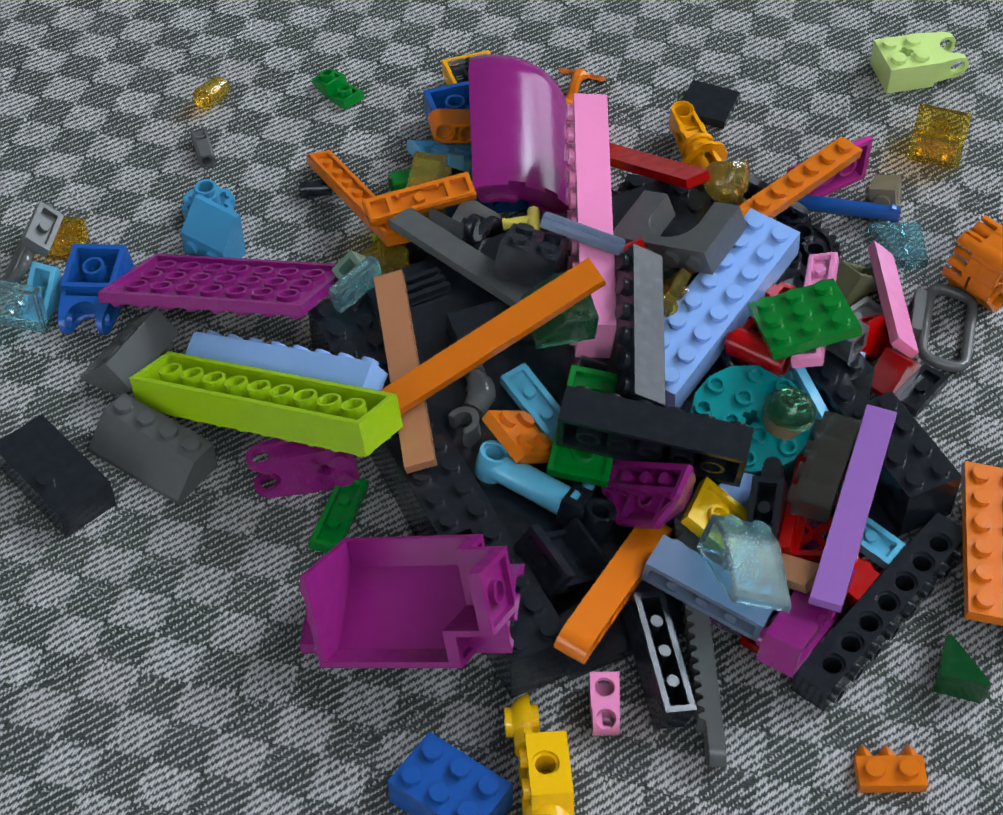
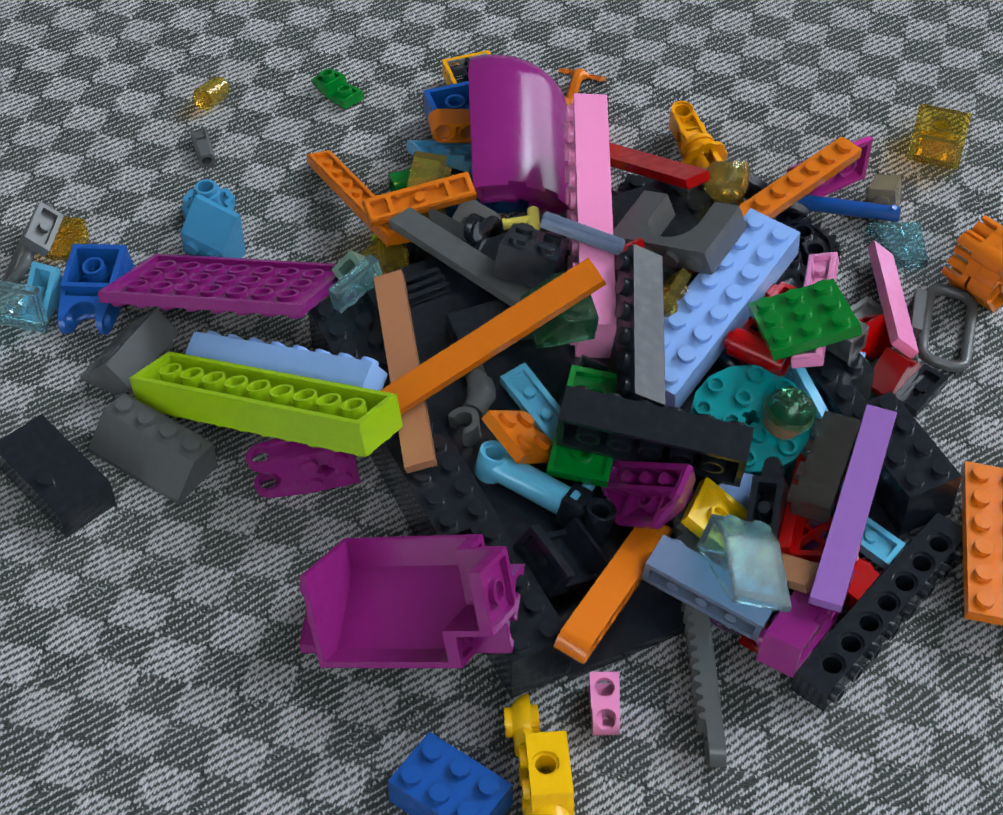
(314, 188): black pin -> none
(338, 515): green tile -> none
(659, 660): black brick -> none
(712, 102): black tile -> none
(854, 281): olive arch -> none
(890, 771): orange plate -> none
(915, 61): yellowish green brick -> none
(959, 674): dark green slope -> none

